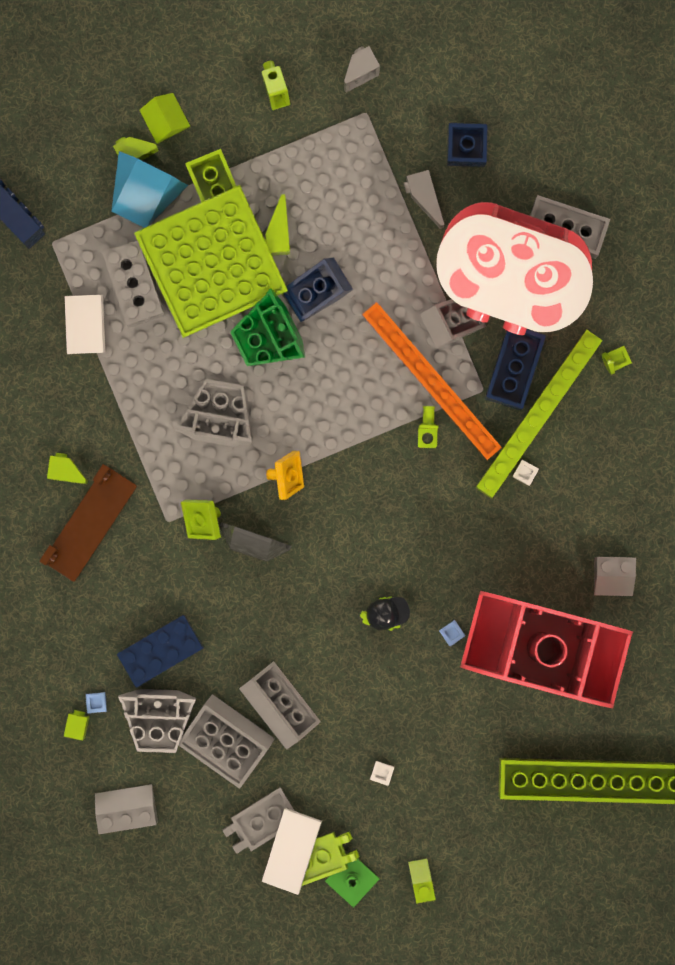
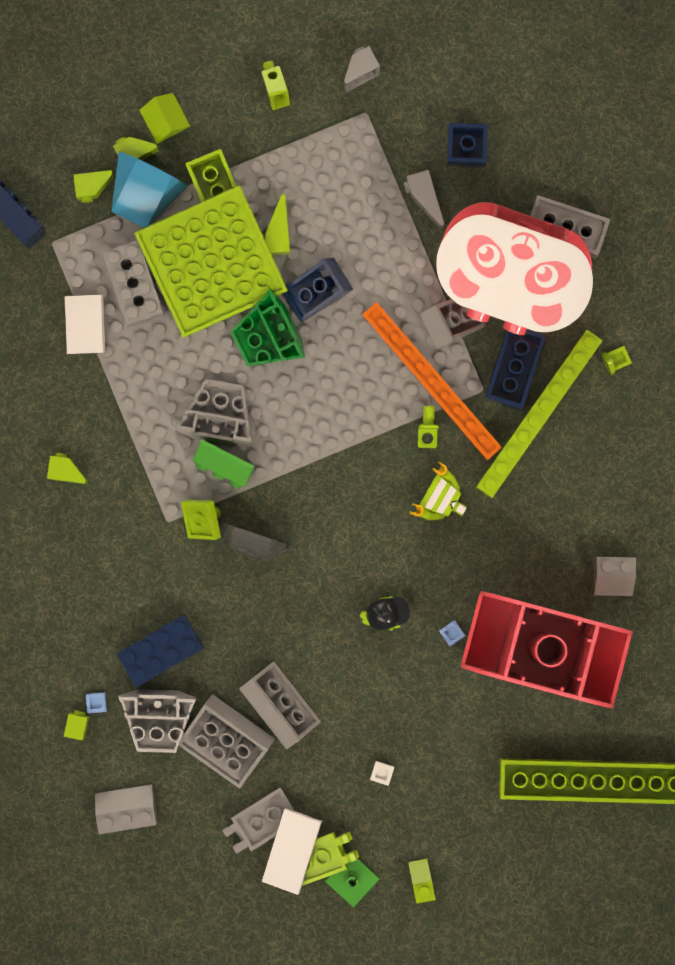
(89, 523): reddish brown bracket -> none
(91, 185): none -> lime slope
(223, 464): none -> bright green slope
(288, 475): yellow tile -> none
(440, 497): none -> torso
(525, 472): white plate -> none

